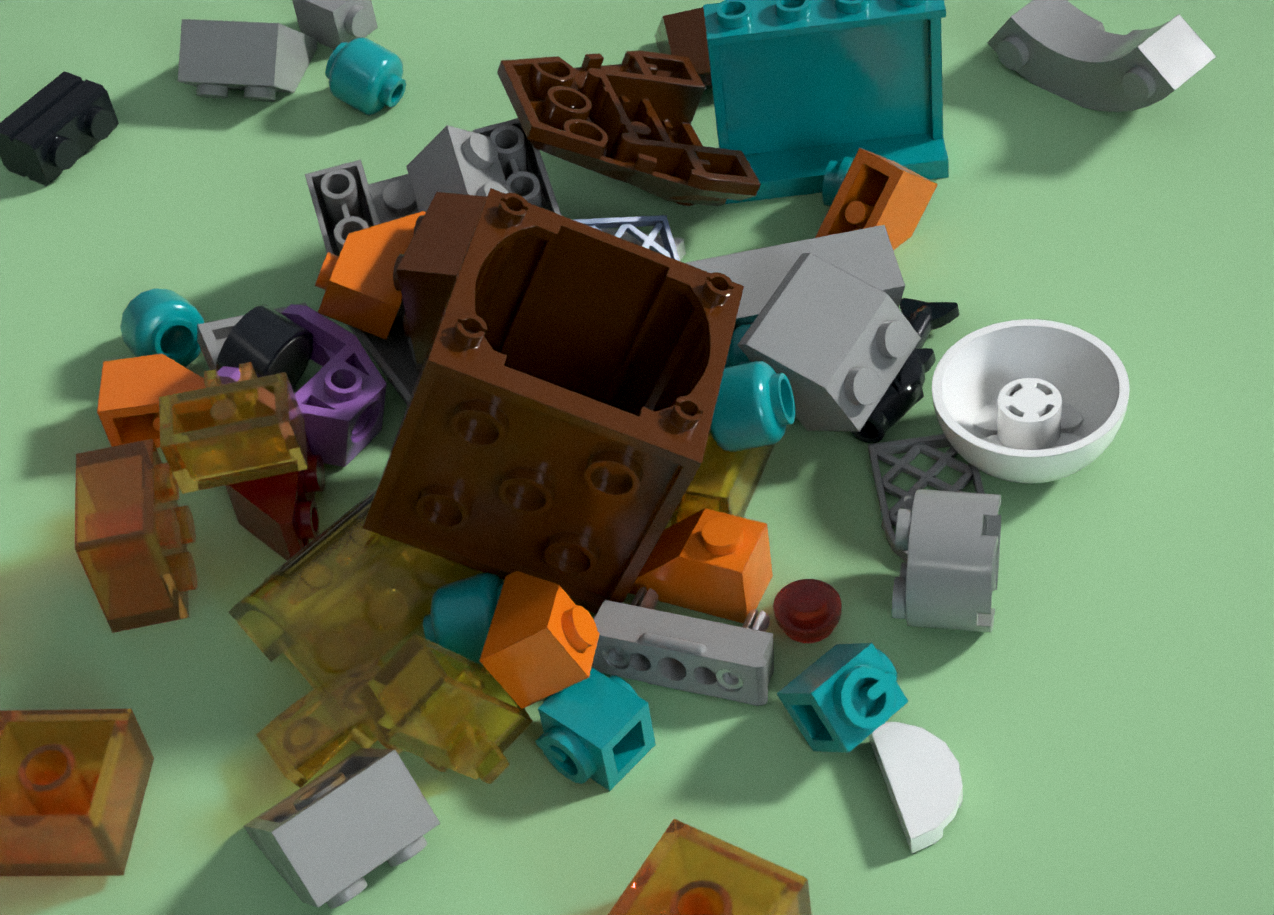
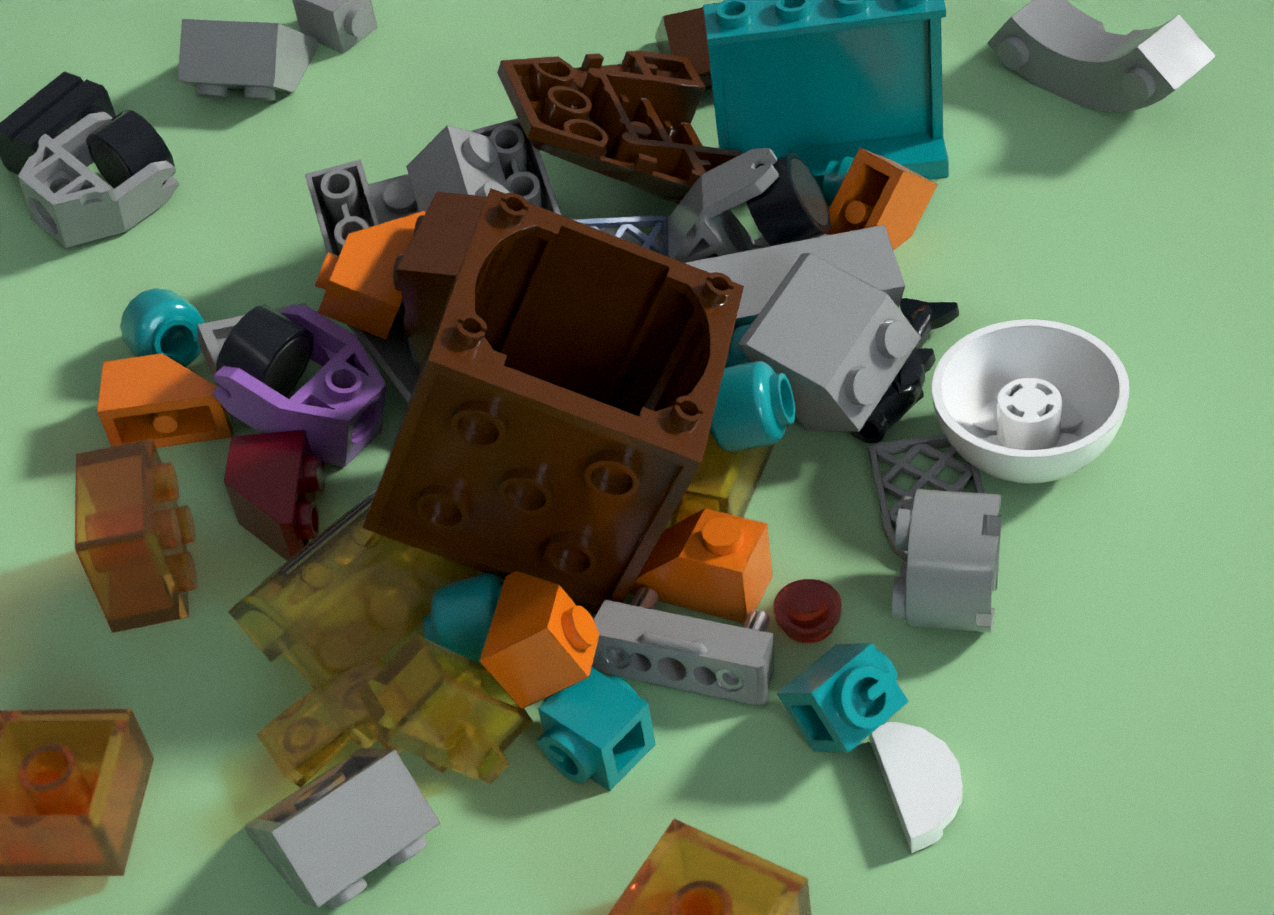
(75, 201): none -> light grey piece
(232, 431): clear yellow brick -> none
(365, 75): teal head -> none
(779, 196): none -> light grey piece

